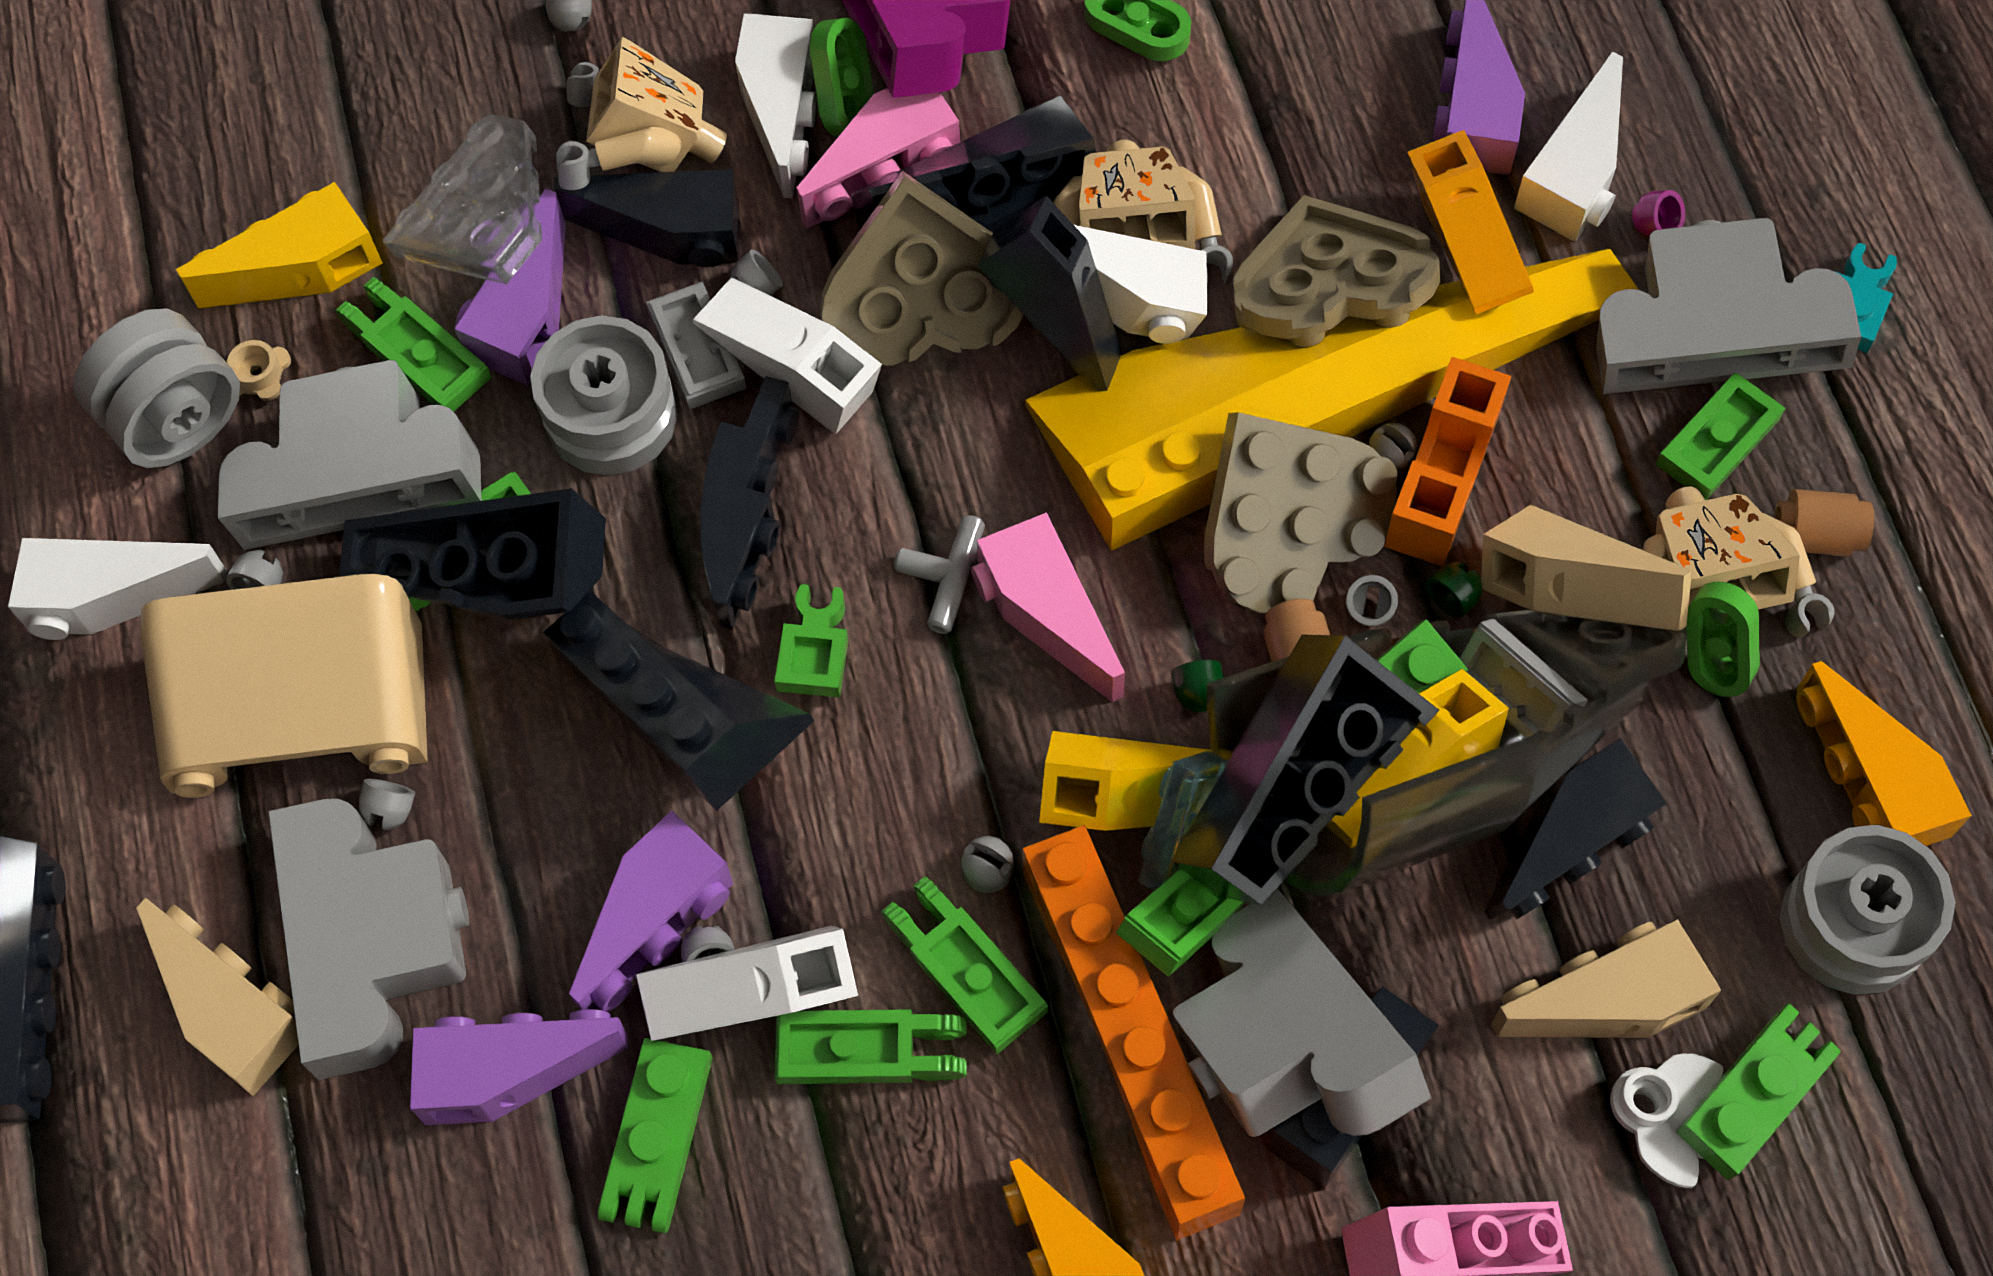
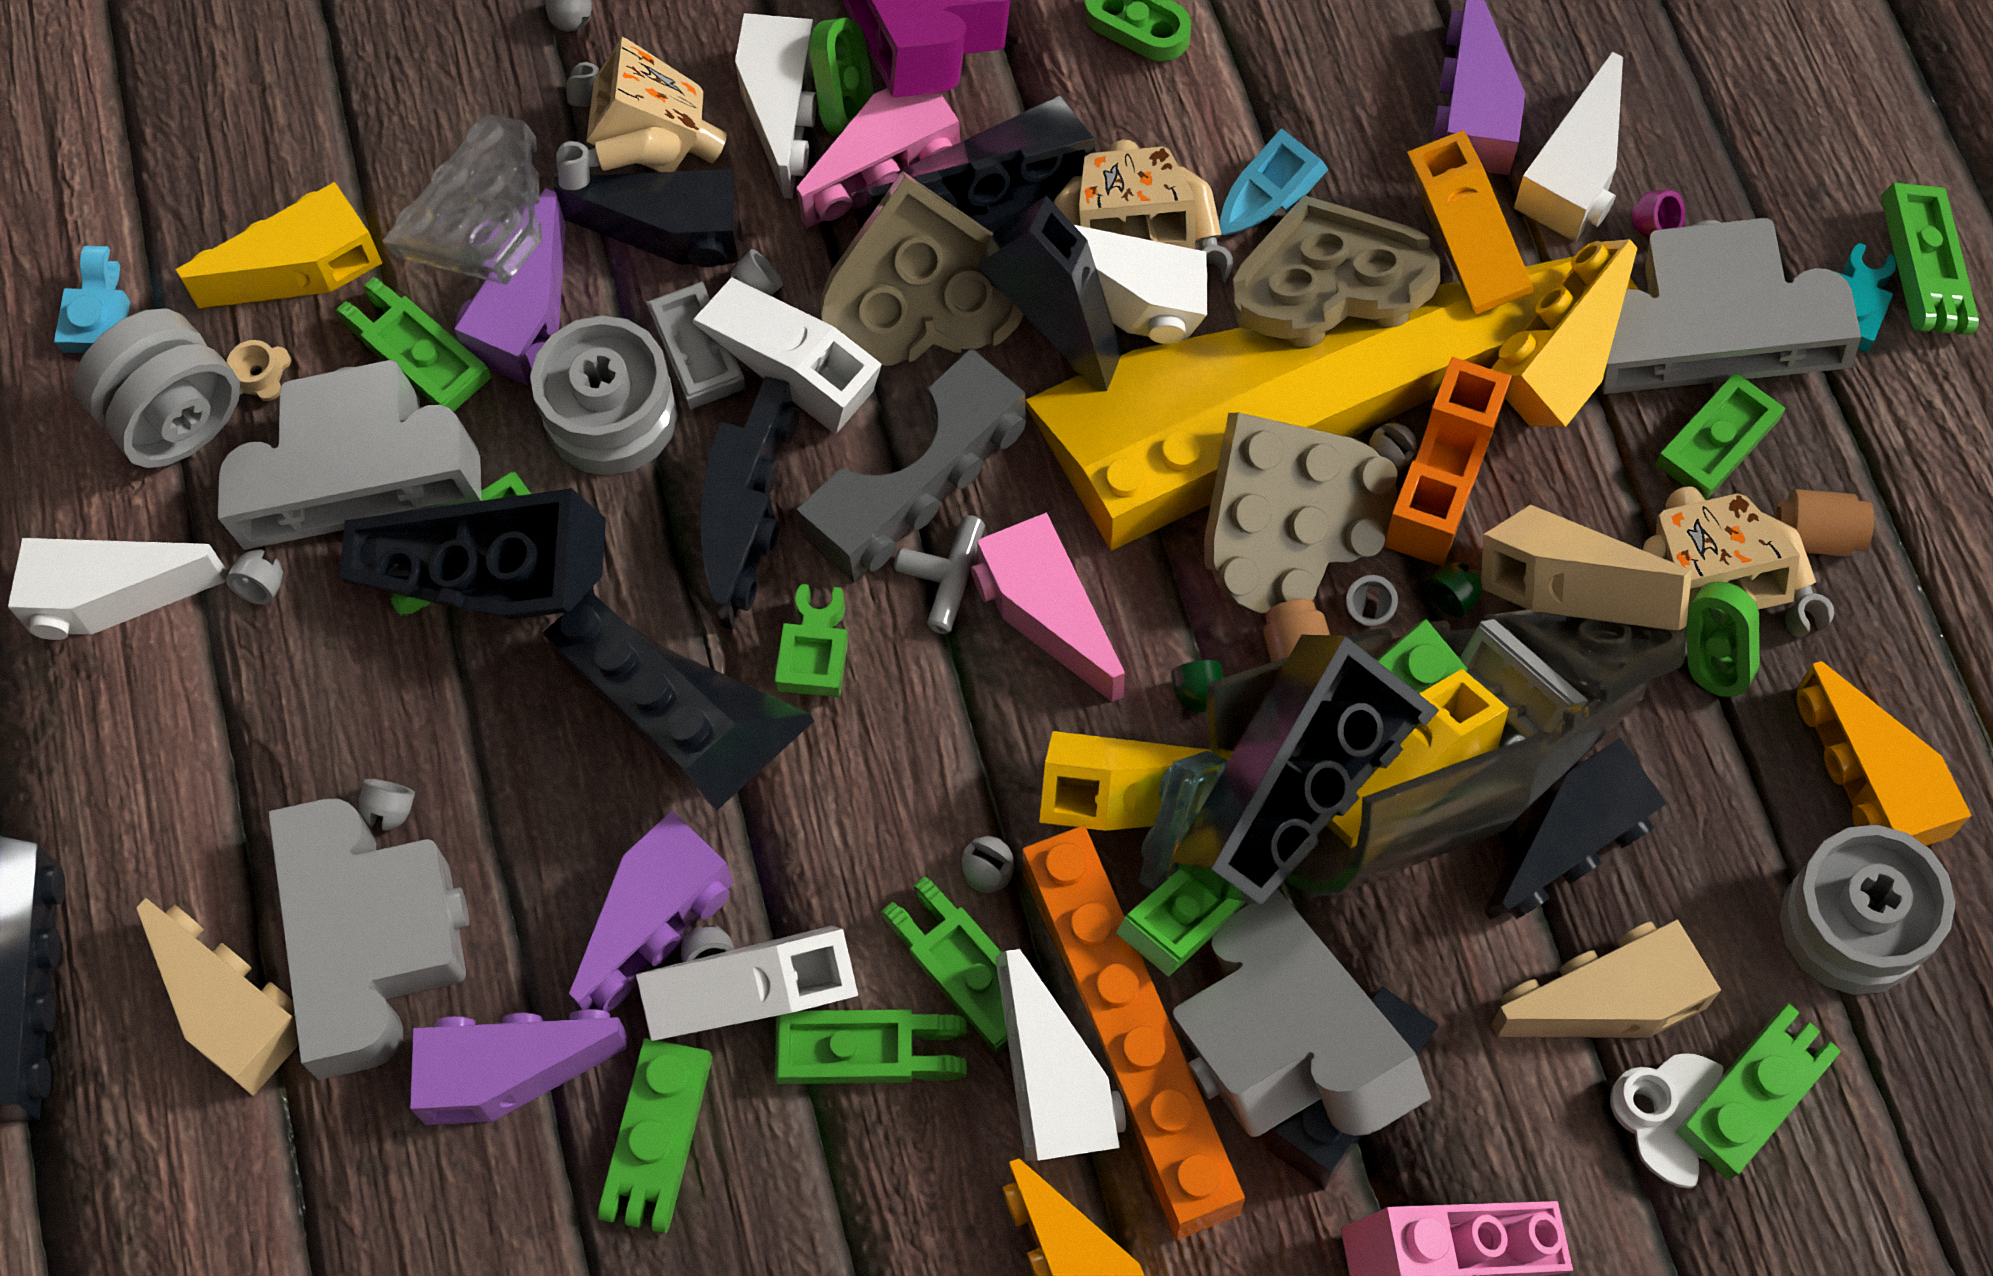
(95, 307): none -> medium azure plate
(284, 678): tan windscreen -> none
(862, 517): none -> dark grey arch
(1057, 1080): none -> white slope
(1270, 182): none -> medium azure plate
(1569, 339): none -> yellow slope
(1929, 259): none -> bright green hinge

